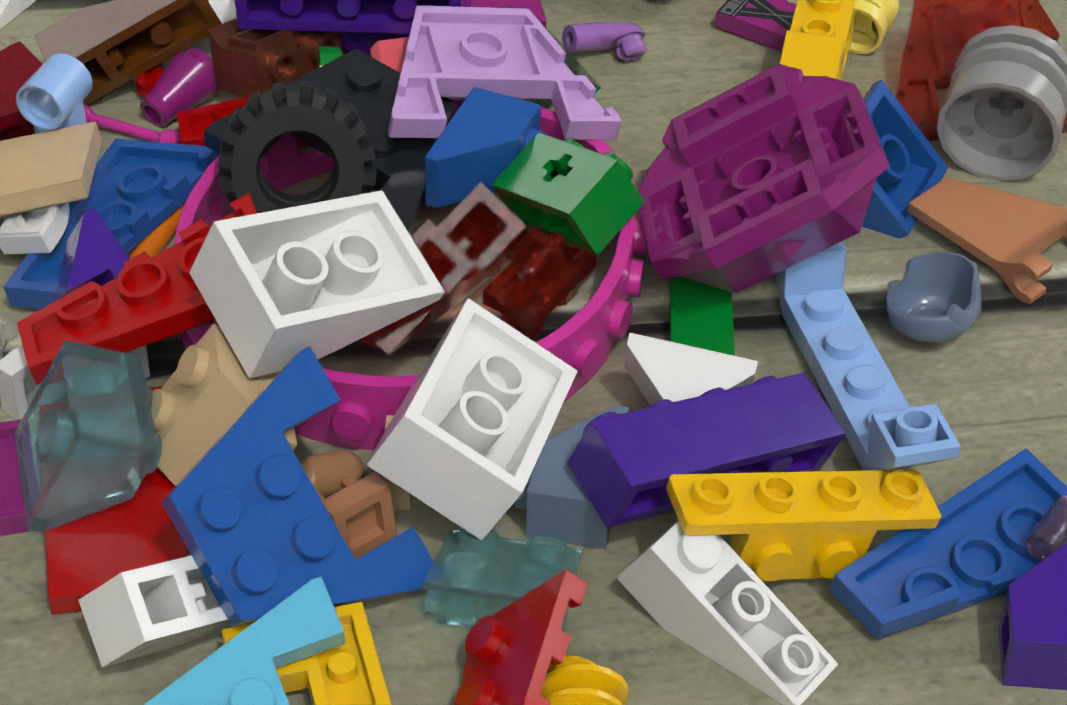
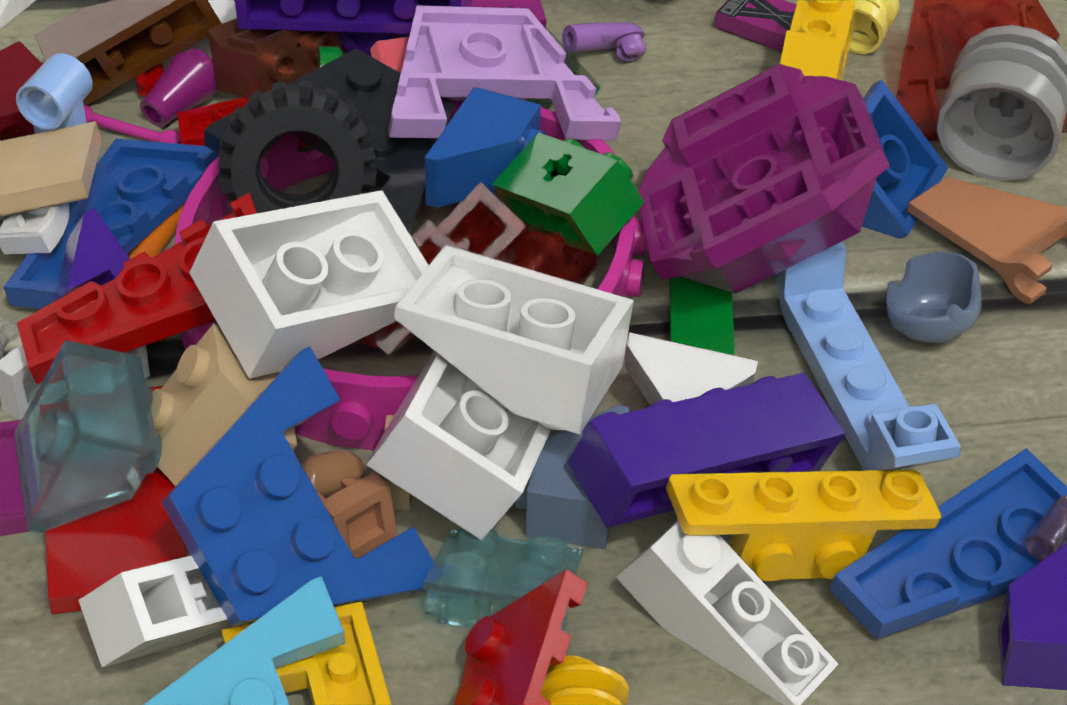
(521, 334): none -> white slope

